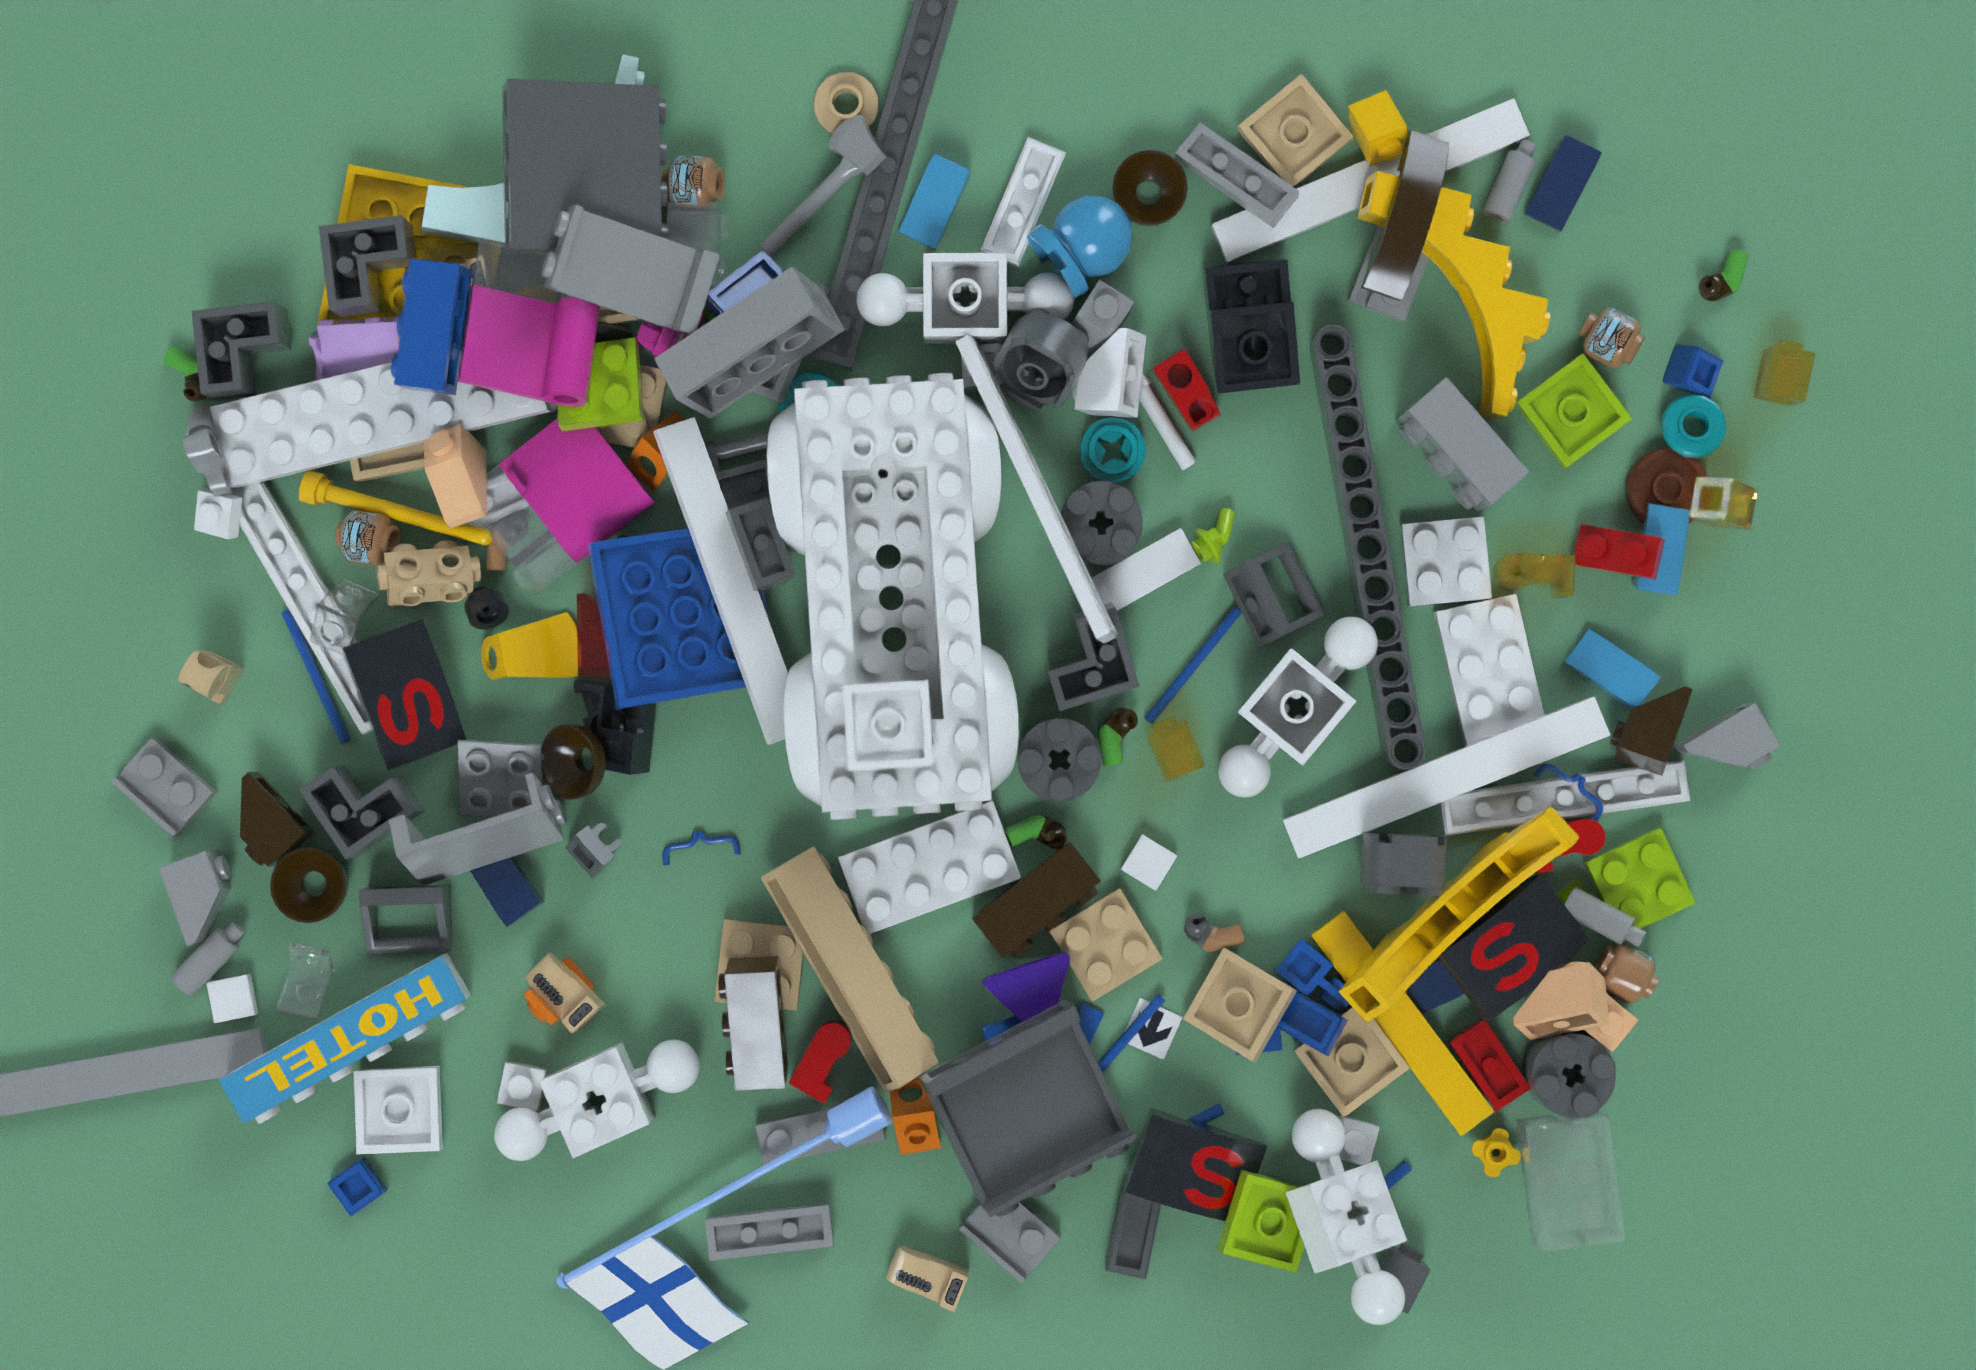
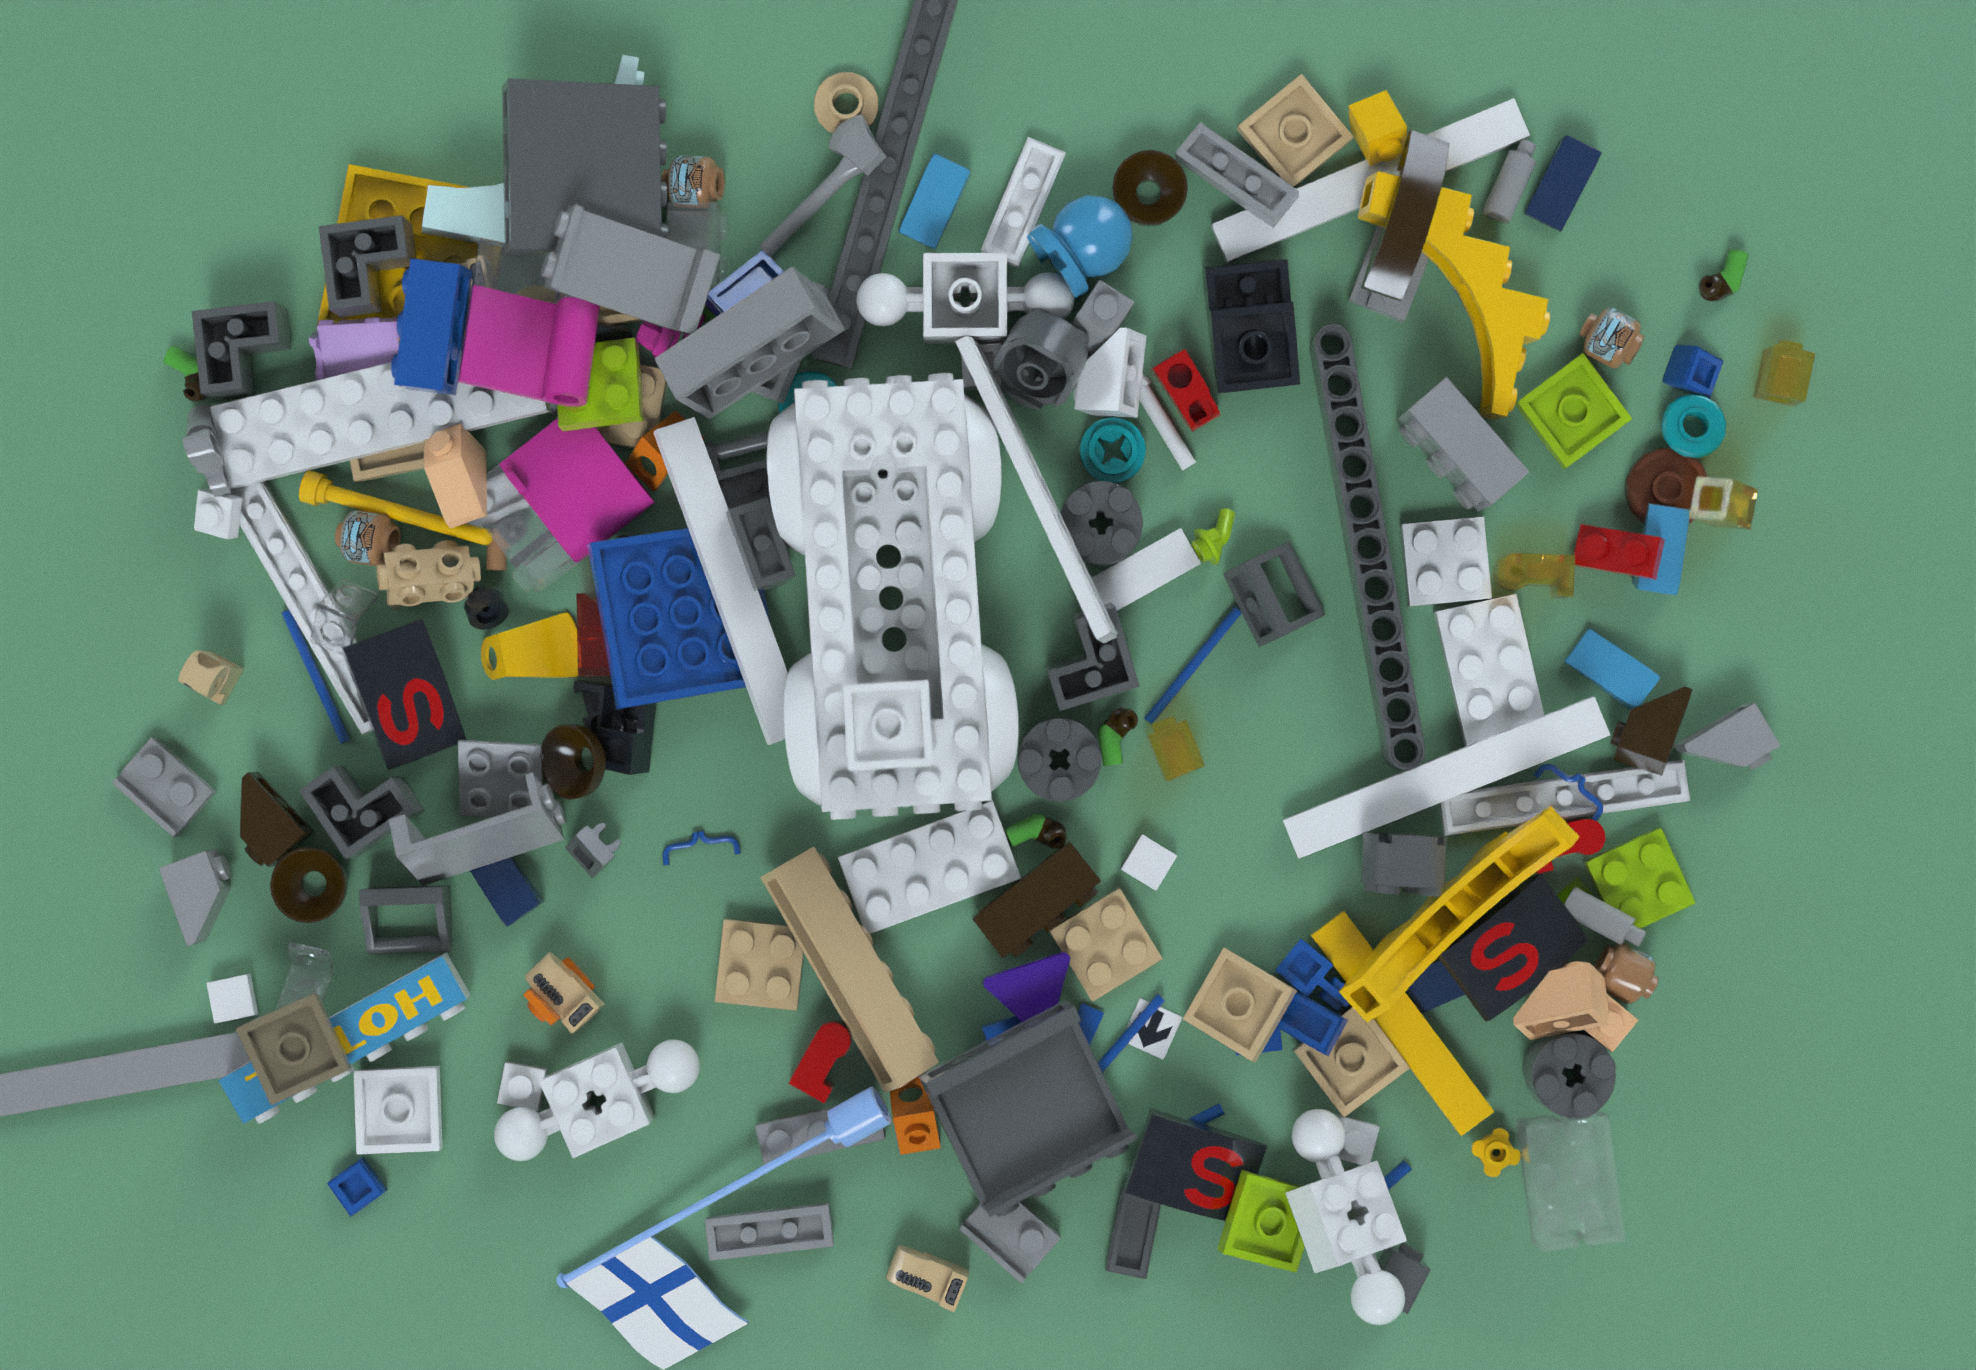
(207, 959): light grey cylinder -> none
(293, 1048): none -> dark tan plate
(754, 1023): brick -> none
(1209, 936): arm -> none
(1348, 645): white brick -> none
(1489, 1064): red plate -> none

